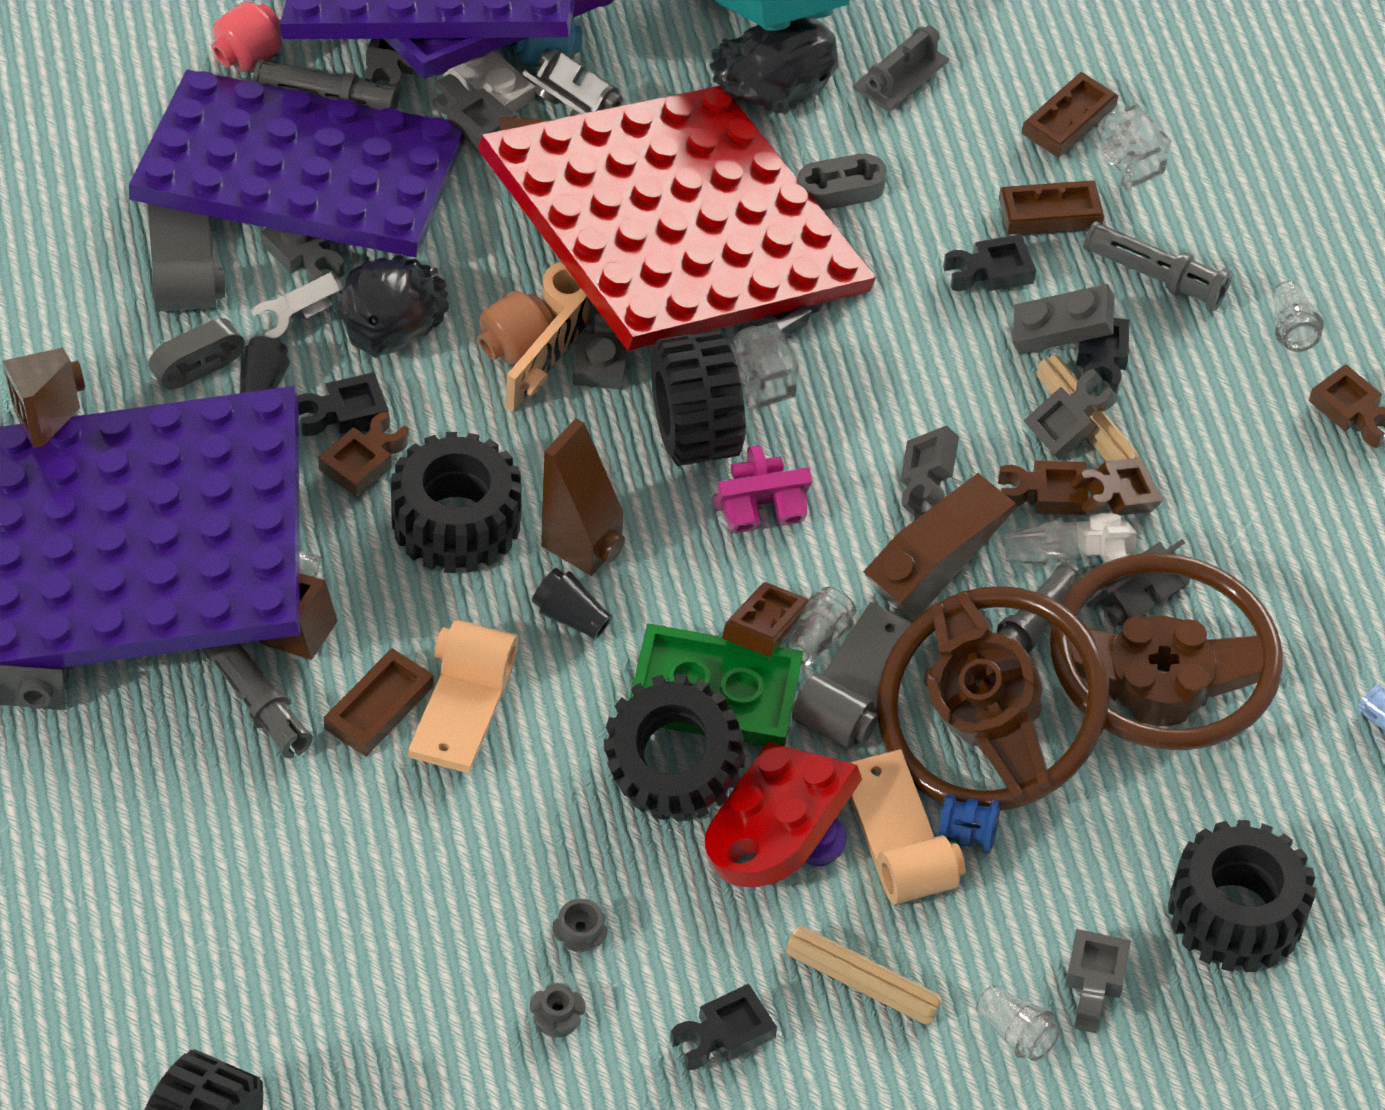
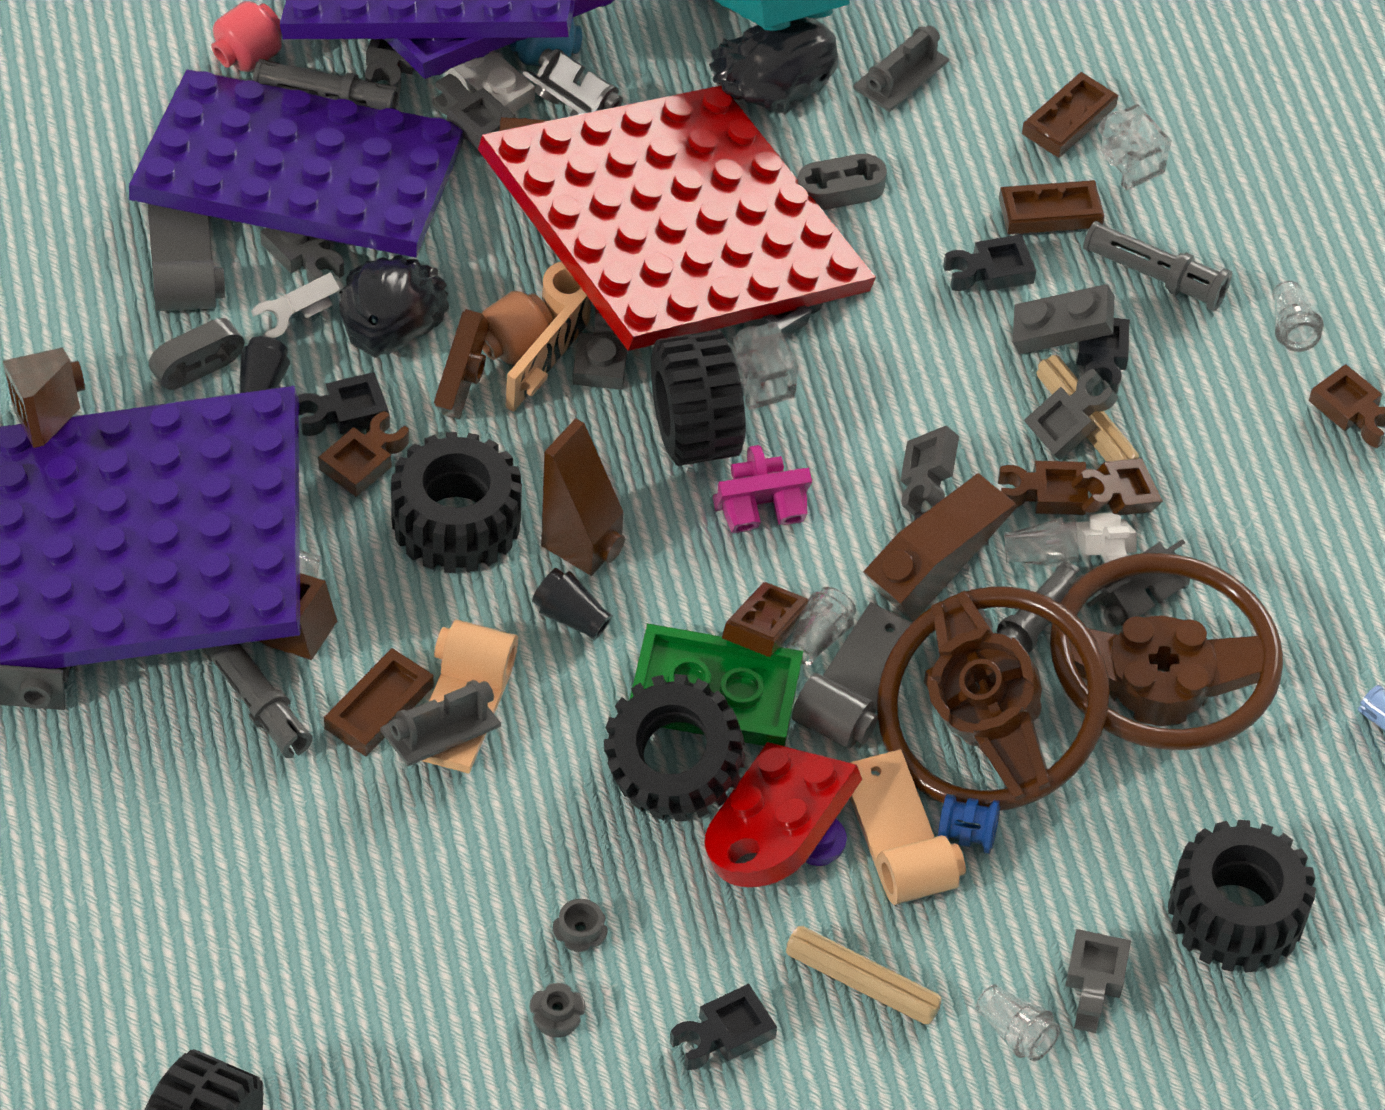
(442, 724): none -> dark grey hinge
(463, 364): none -> reddish brown plate

